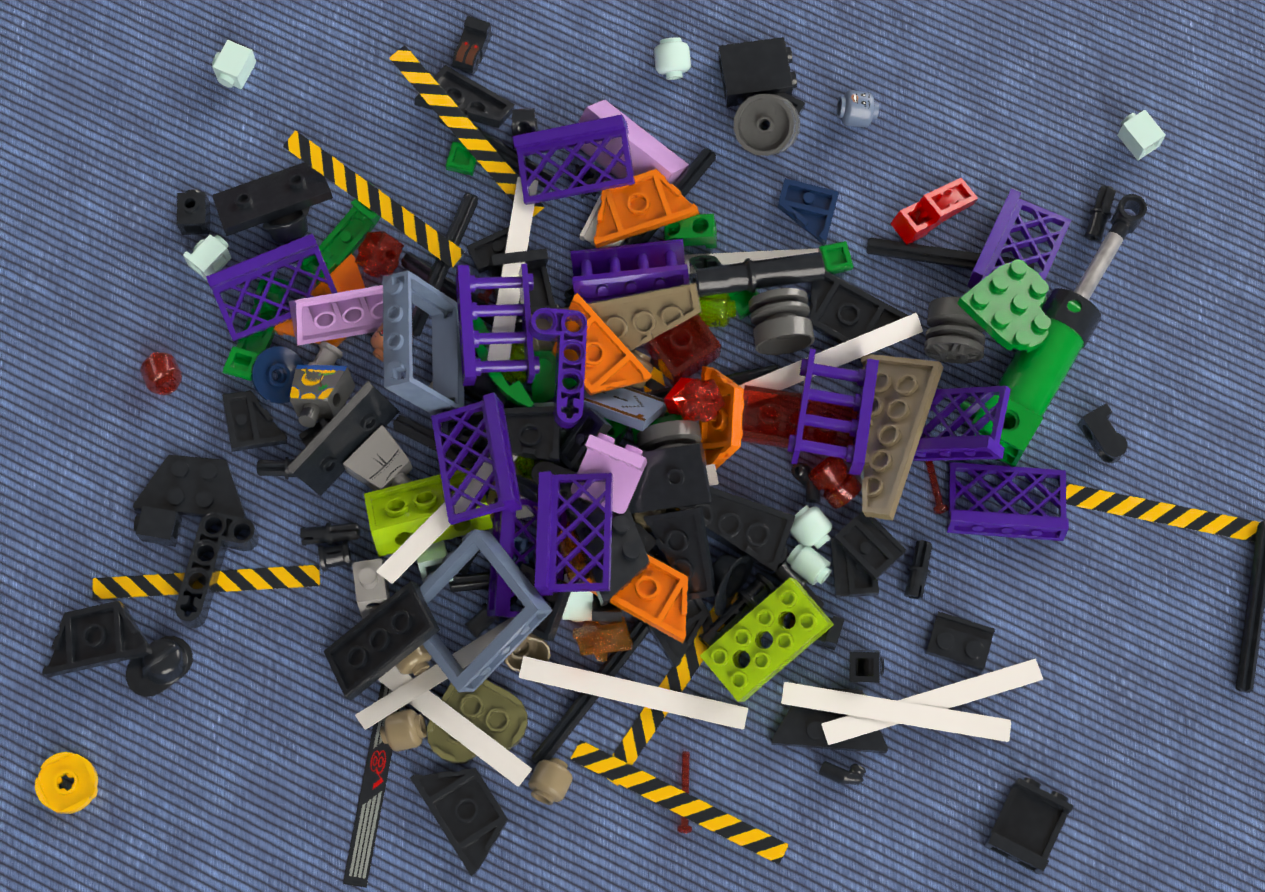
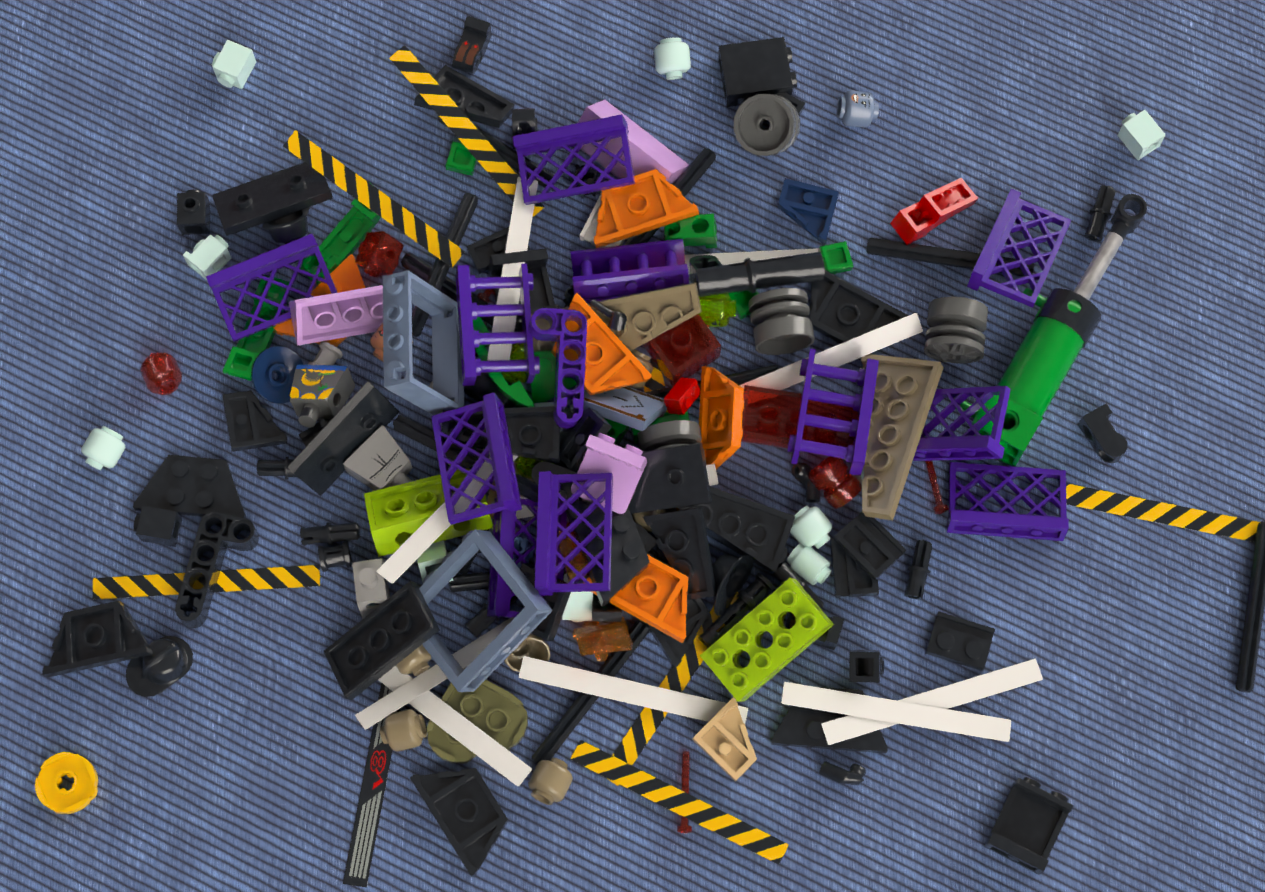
(103, 448): none -> light aqua head
(617, 319): none -> black hand
(699, 400): clear red brick -> none
(727, 741): none -> tan wing
(1009, 306): plate -> none

